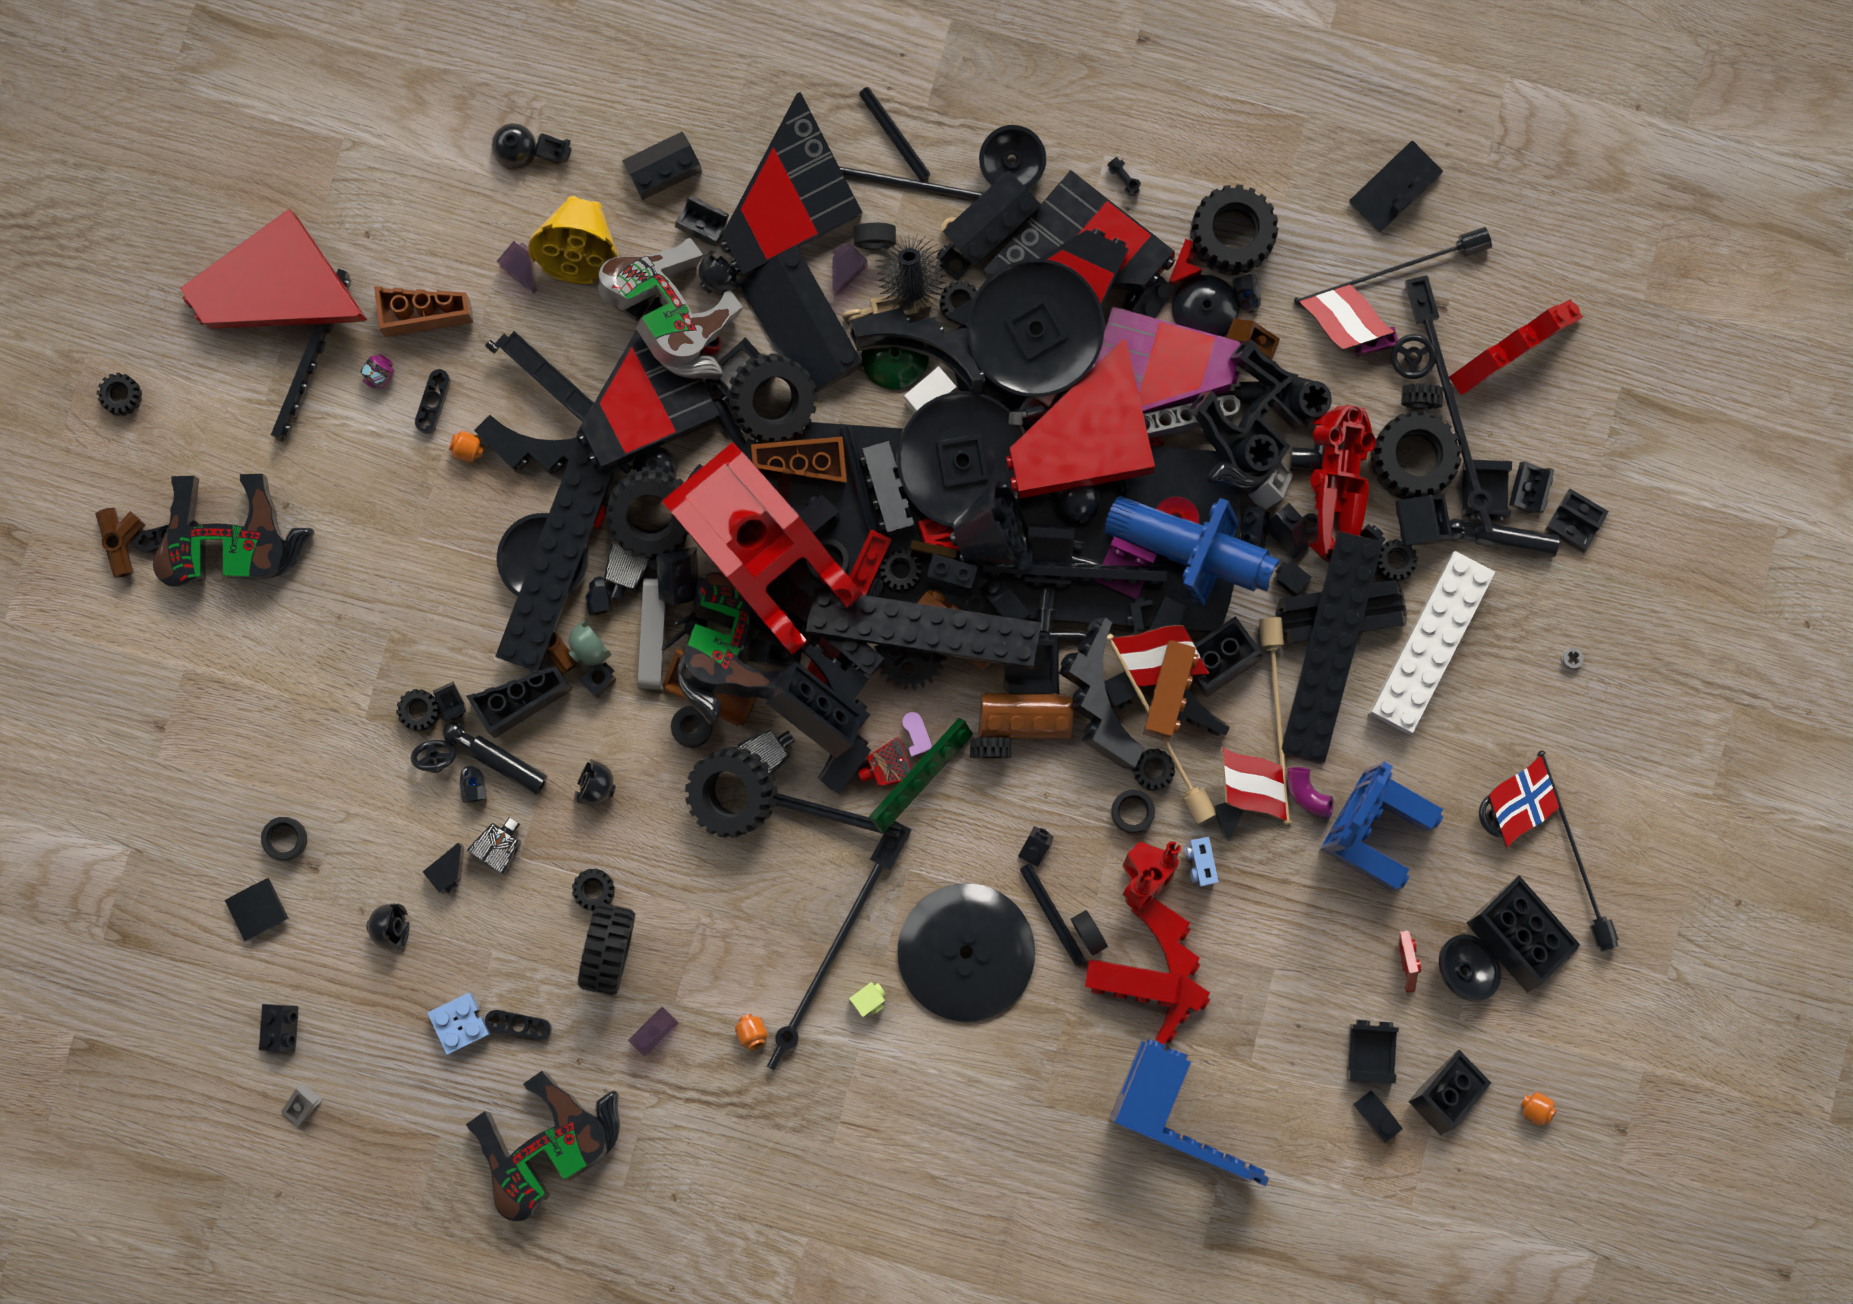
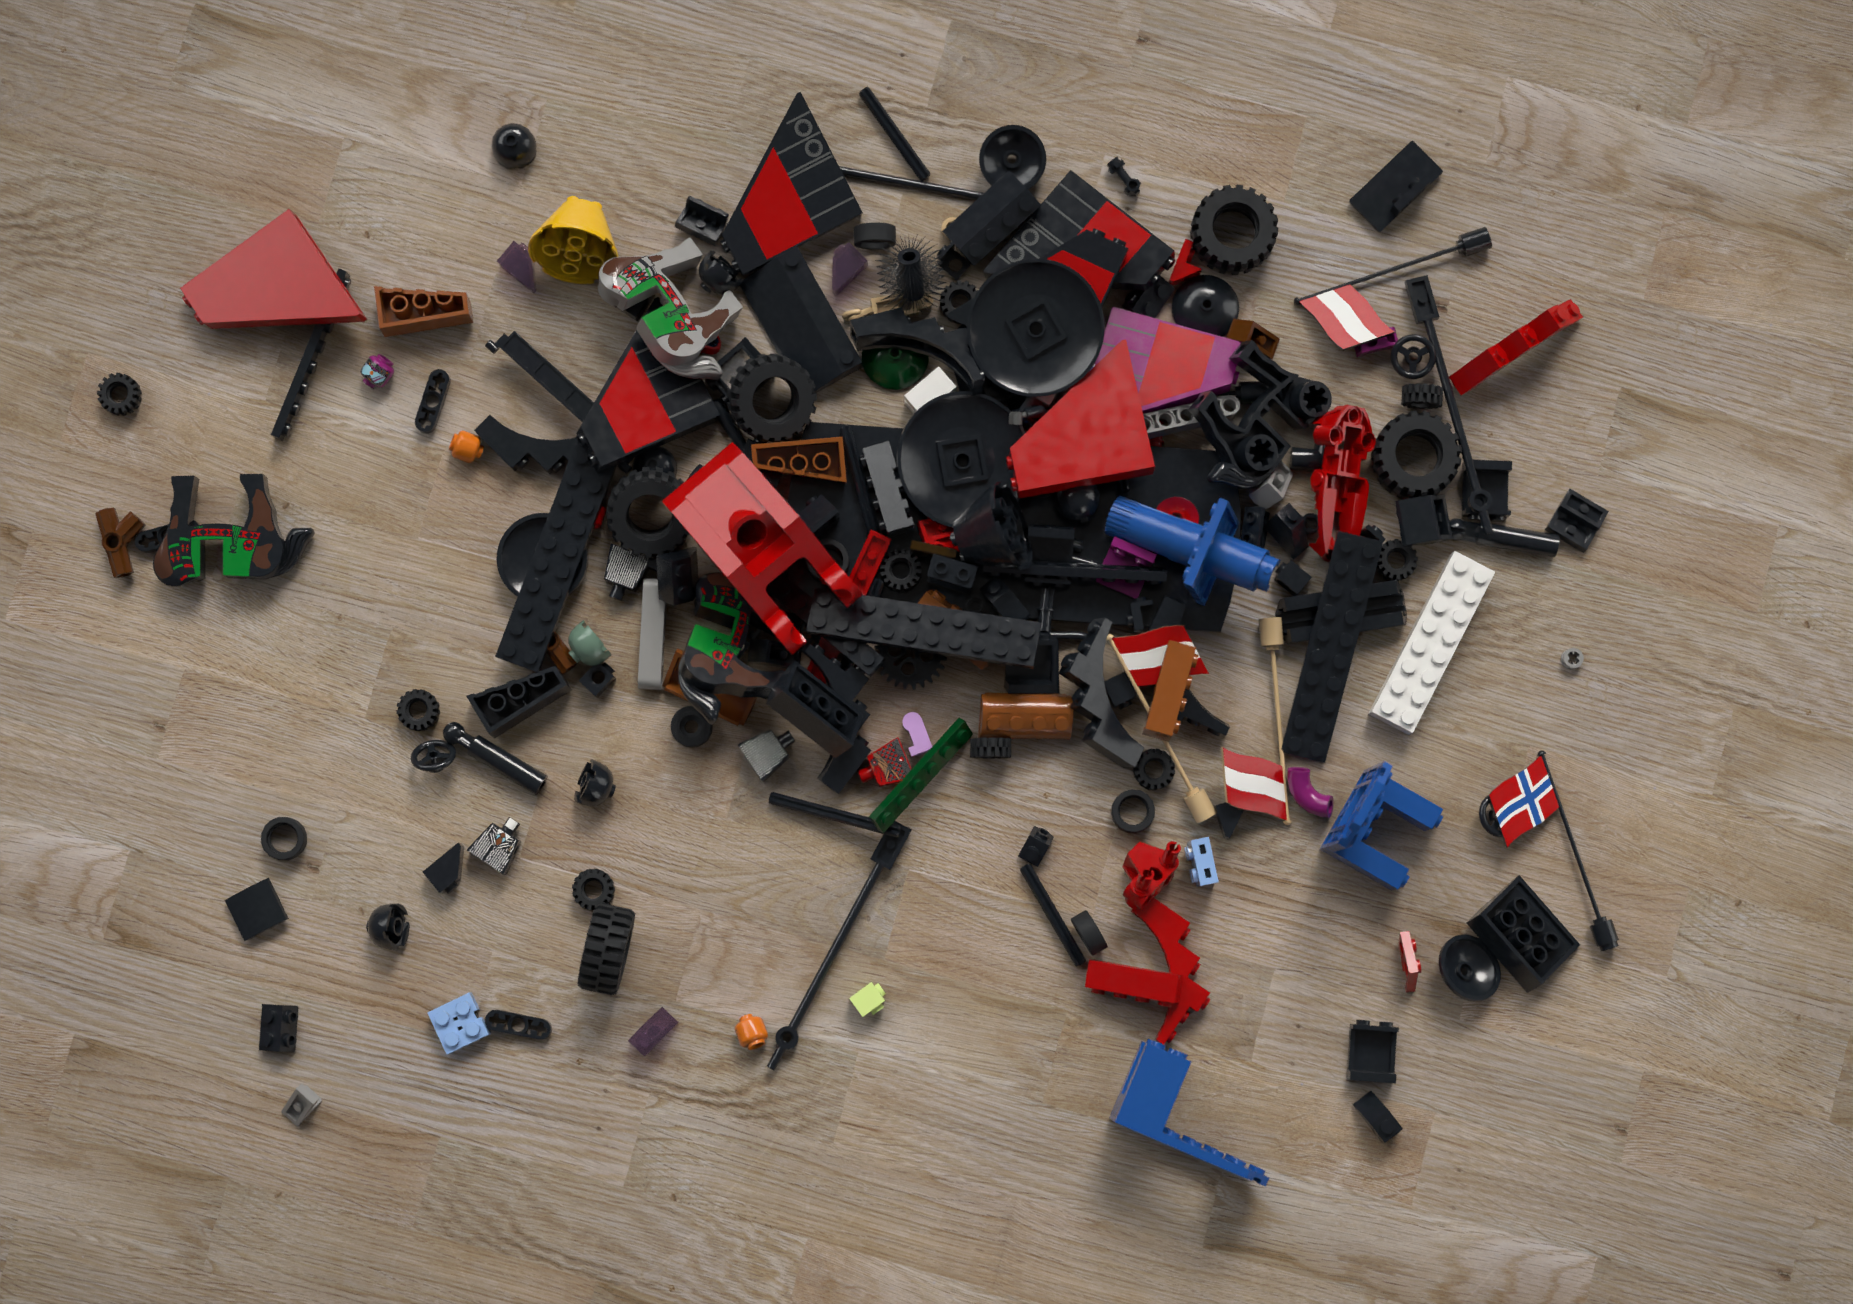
(450, 701): black bracket -> none
(472, 785): black rock -> none
(552, 149): black bracket -> none
(573, 1145): animal -> none
(598, 597): black rock -> none
(662, 165): black slope -> none
(690, 622): black plant -> none
(705, 802): black tyre -> none
(960, 986): black dish -> none
(1225, 655): black slope -> none
(1247, 293): black rock -> none
(1450, 1093): black slope -> none
(1531, 488): black bracket -> none
(1538, 1109): orange head -> none

